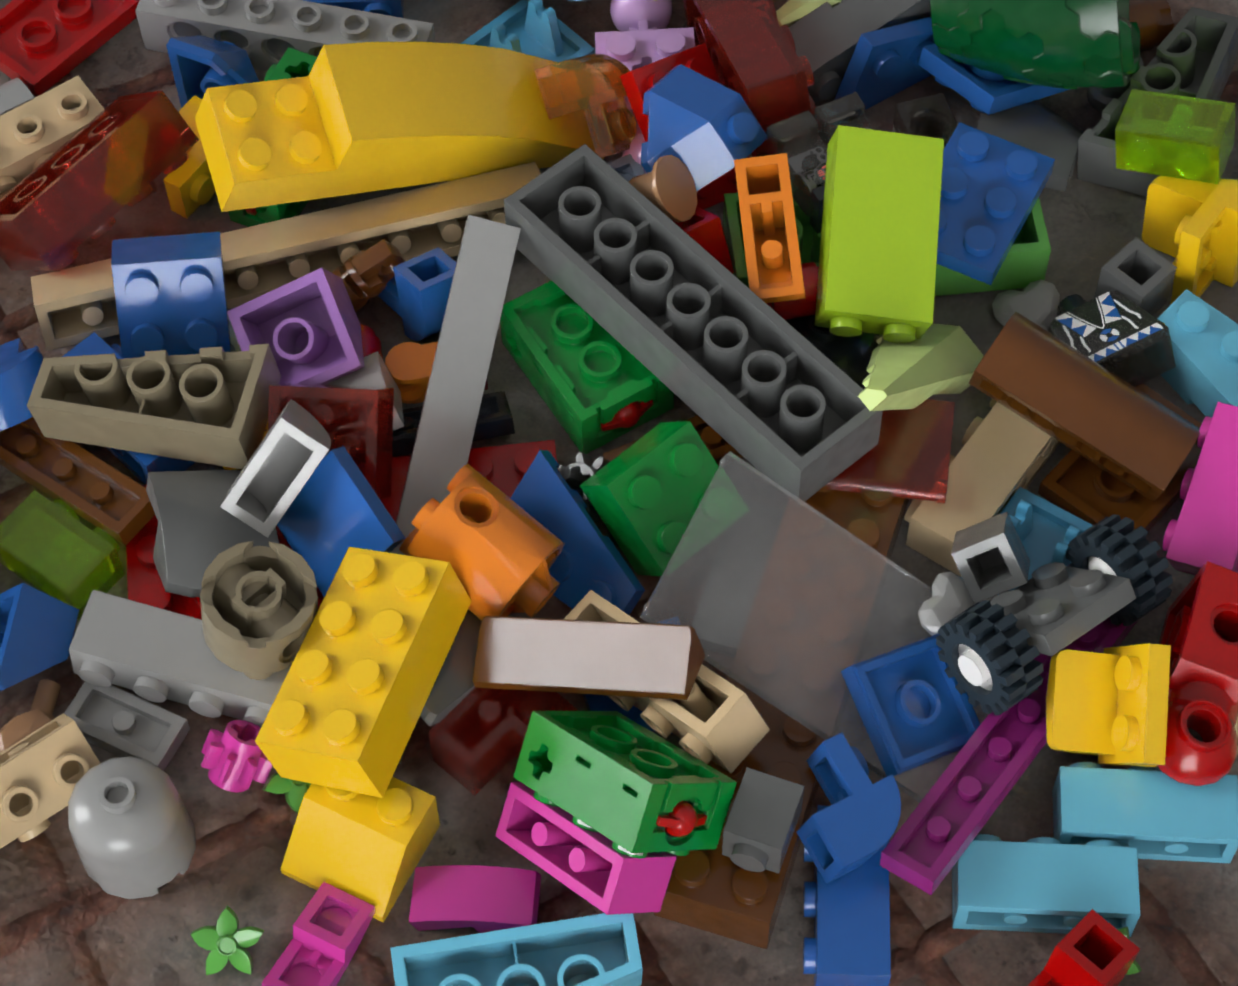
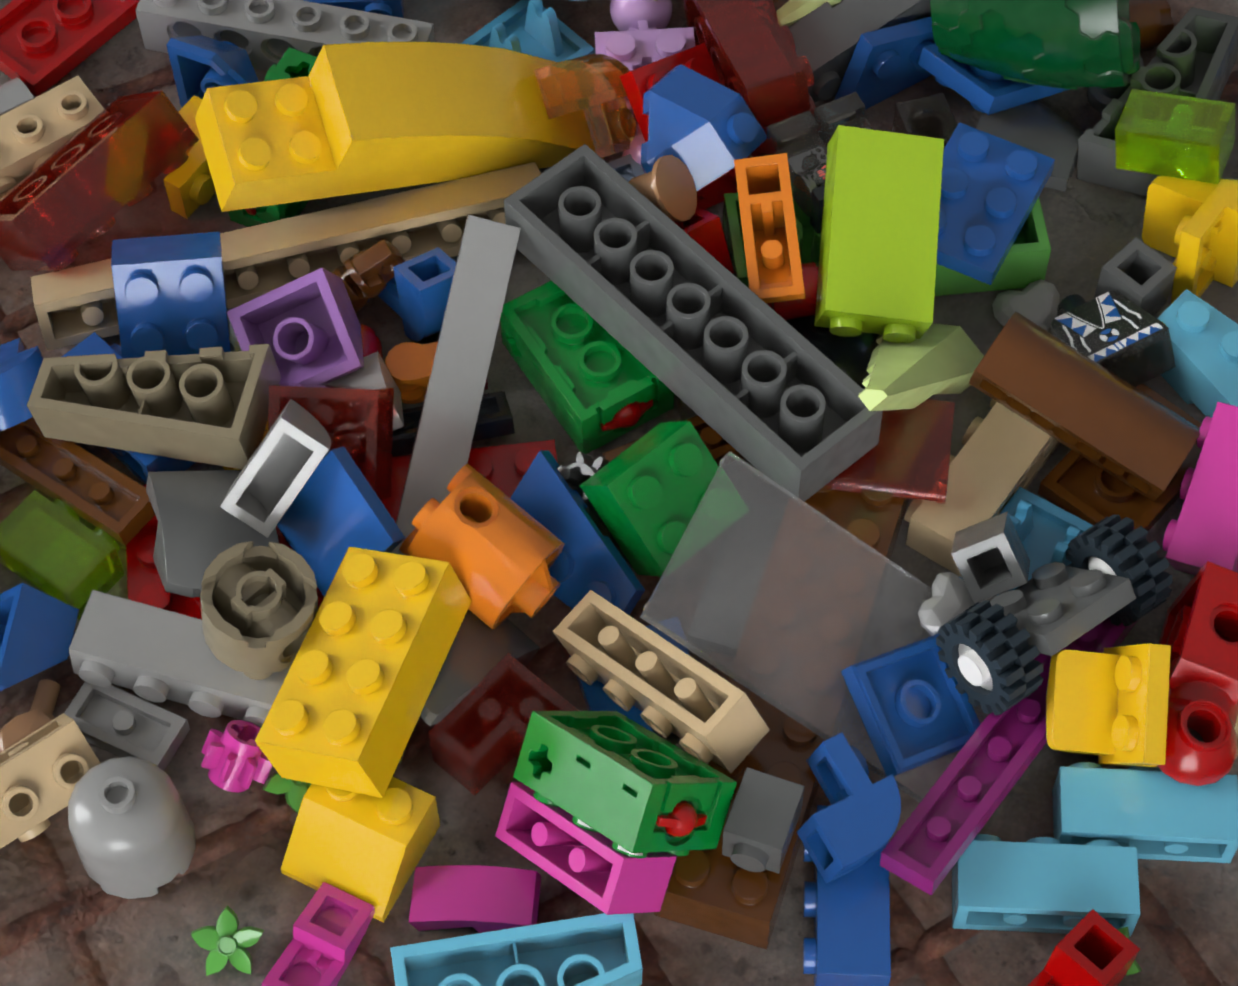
(588, 657): slope -> none

